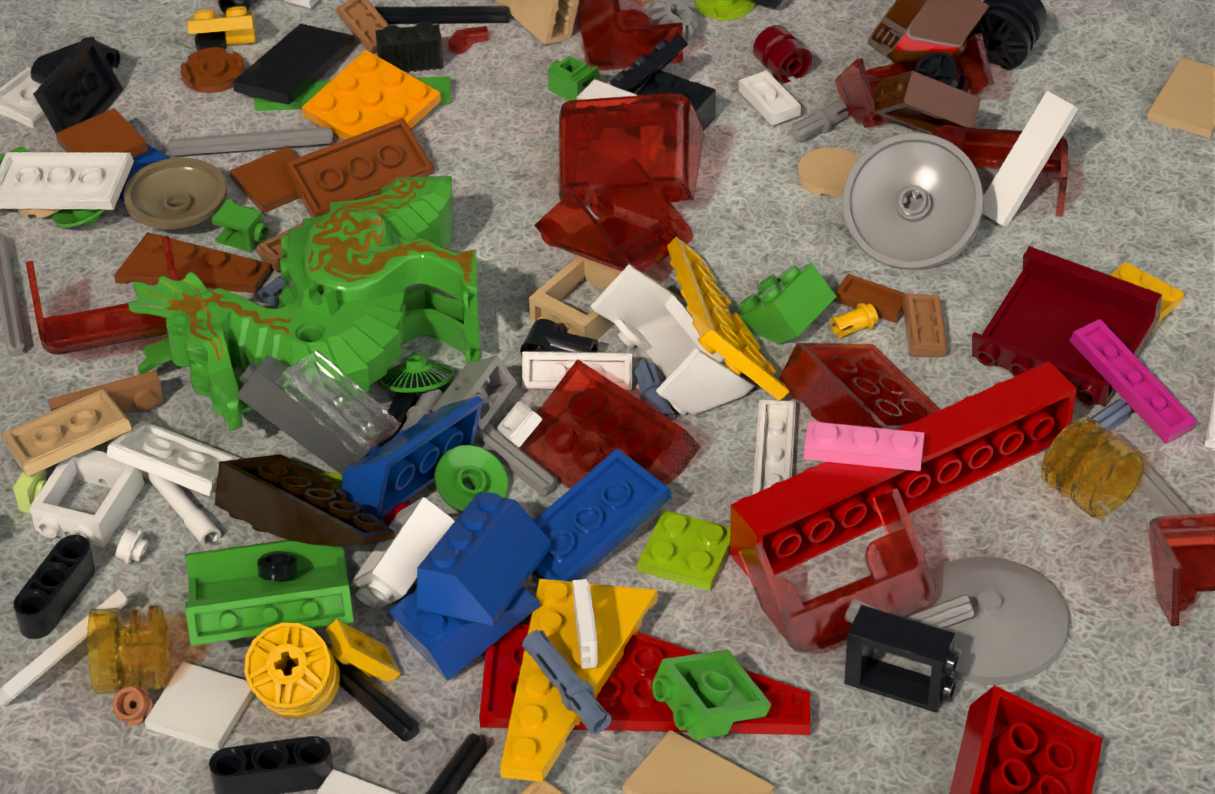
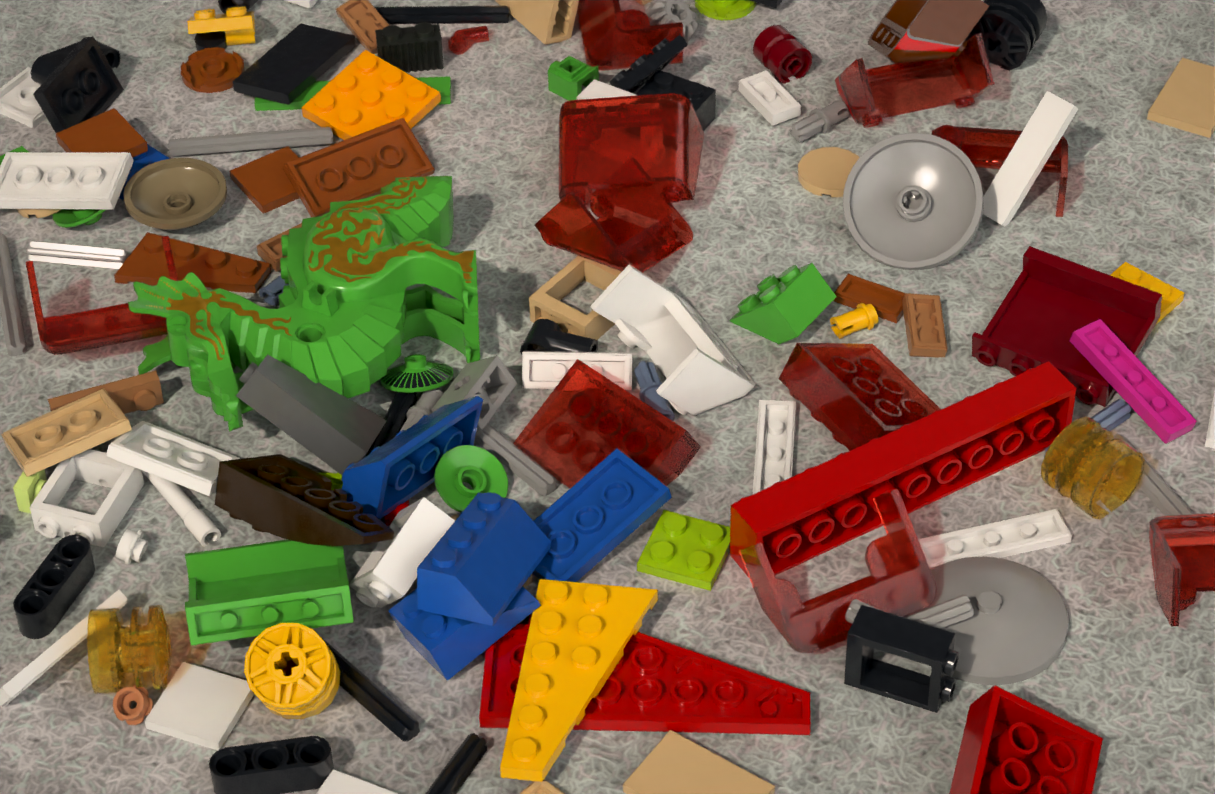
(76, 254): none -> axle
(242, 225): bright green window -> none
(277, 566): black tile -> none
(338, 403): clear plate -> none
(362, 651): yellow plate -> none
(519, 423): white tile -> none
(575, 693): sand blue pin -> none
(585, 624): white tile -> none
(708, 693): bright green plate -> none
(715, 324): yellow wing -> none
(864, 446): bright pink plate -> none
(924, 102): reddish brown window -> none
(943, 69): black wheel -> none
(997, 538): none -> white tile

